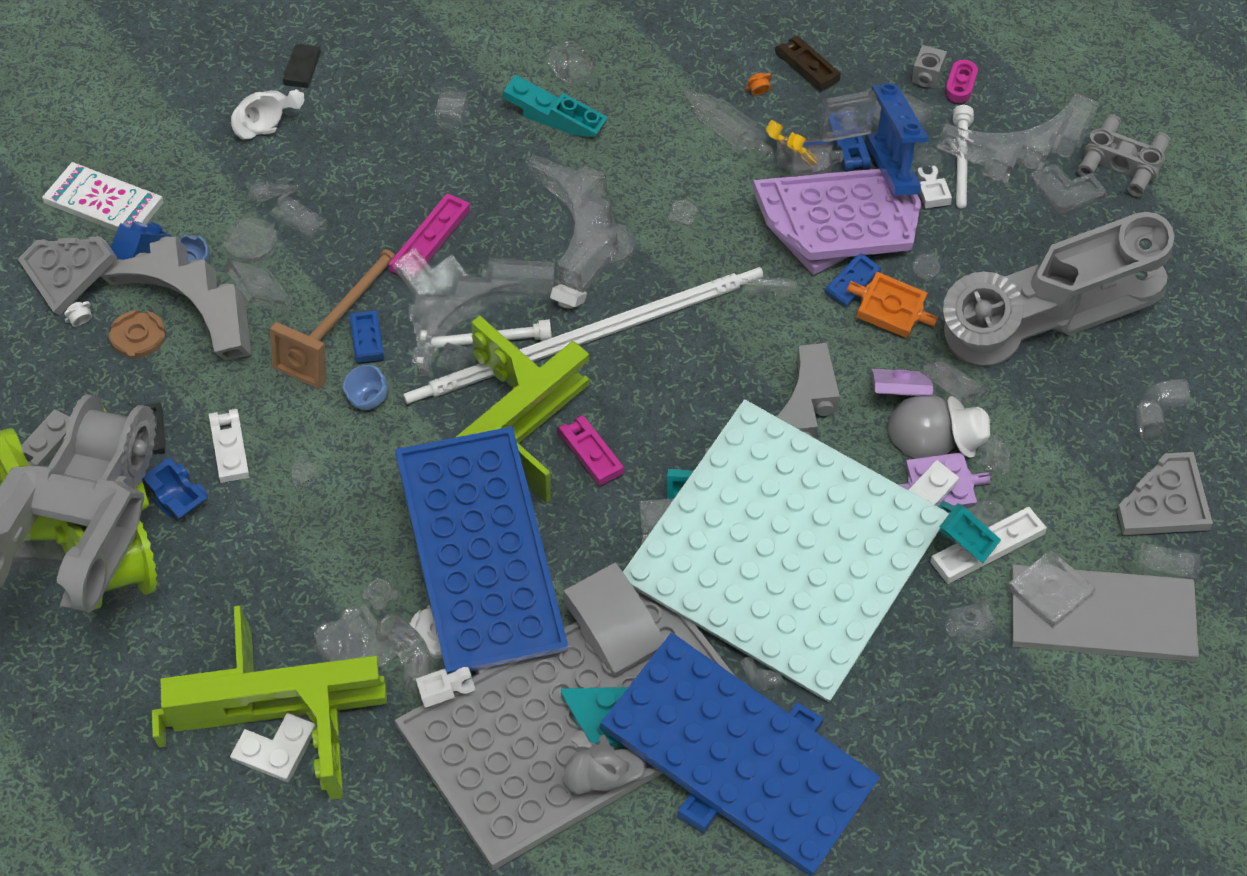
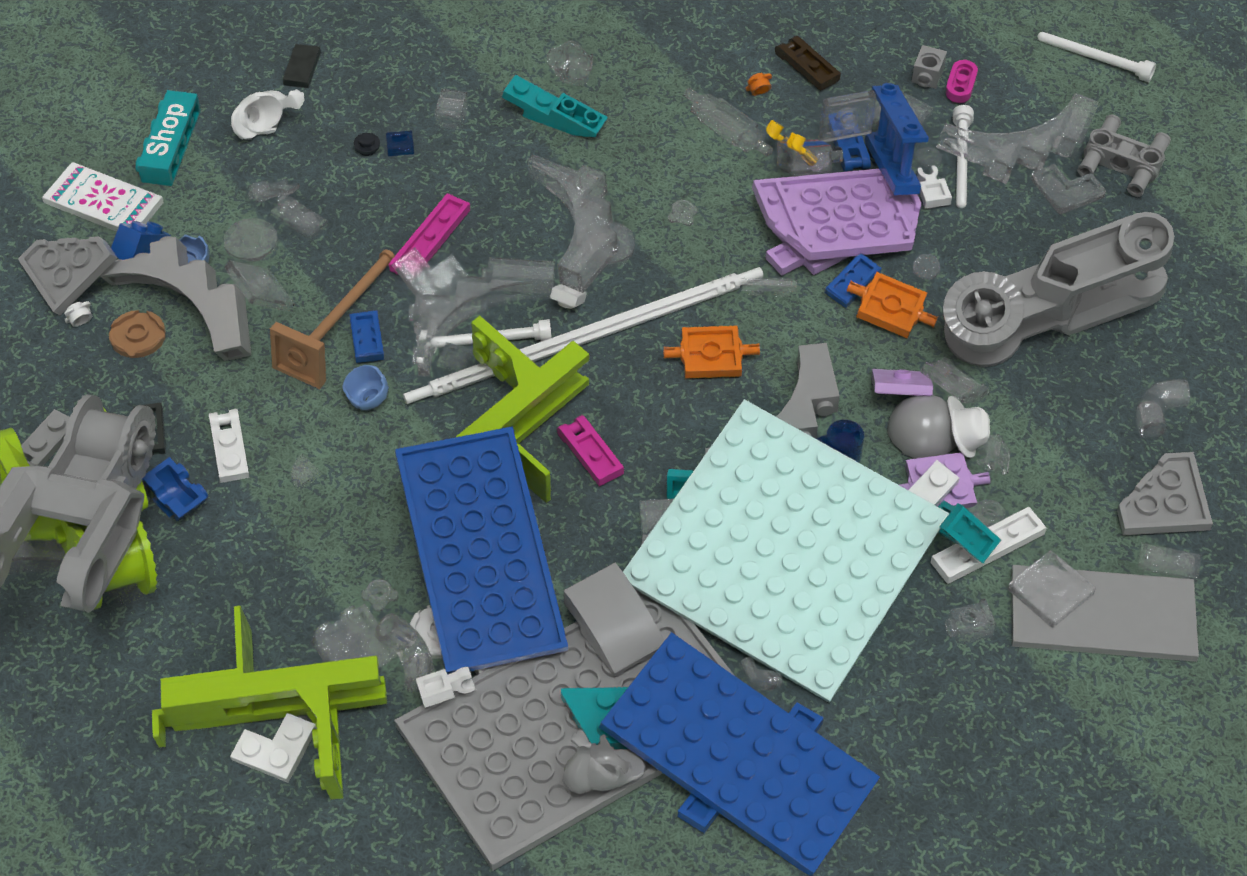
(168, 138): none -> teal brick
(366, 144): none -> black plate
(400, 143): none -> clear blue tile
(711, 351): none -> orange plate
(784, 258): none -> lavender plate
(846, 438): none -> clear blue piece
(1143, 70): none -> white piece

